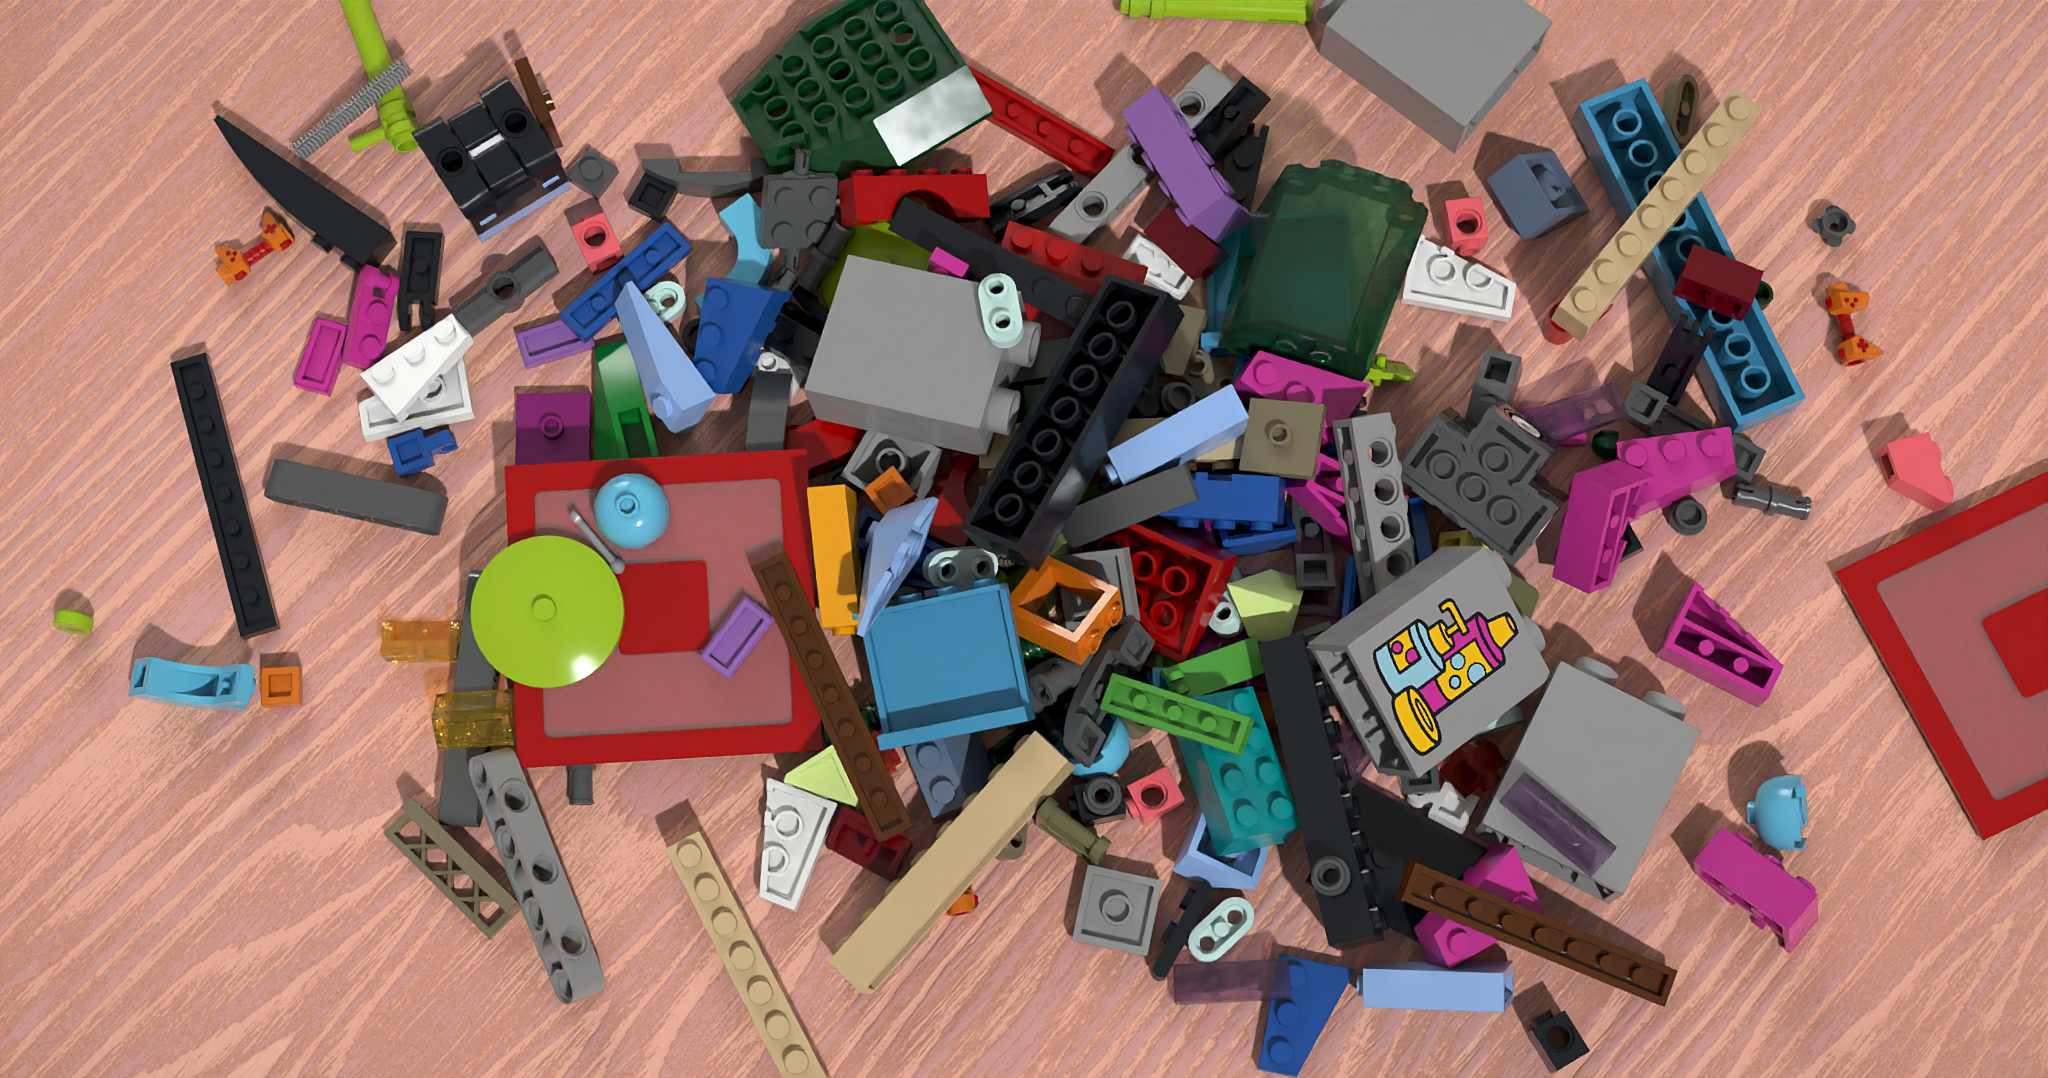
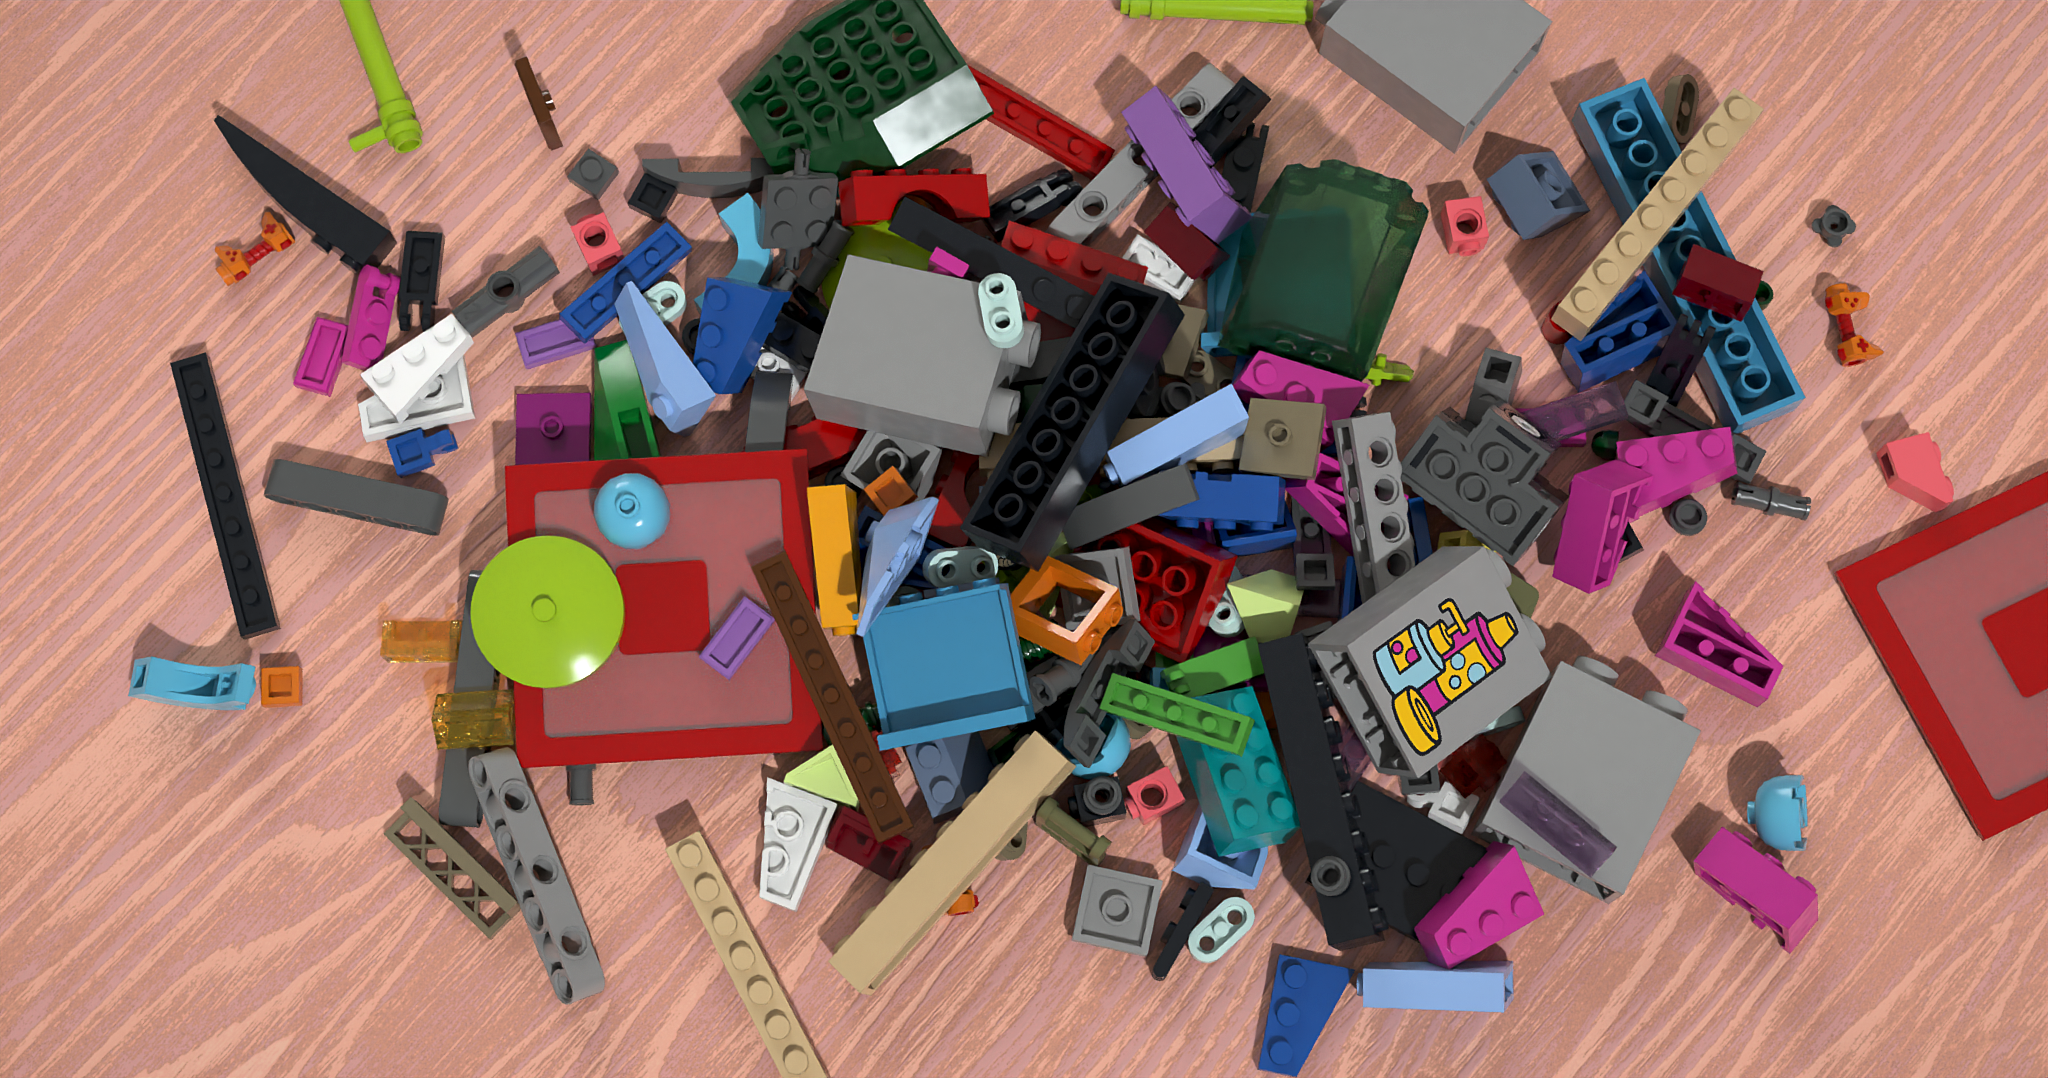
(73, 622): lime tile -> none
(352, 109): light grey axle -> none
(494, 160): black piece -> none
(615, 564): light grey hinge -> none
(1232, 981): clear purple plate -> none
(1454, 285): white wing -> none
(1536, 933): reddish brown plate -> none
(1573, 1047): black brick -> none
(1622, 338): none -> blue wedge

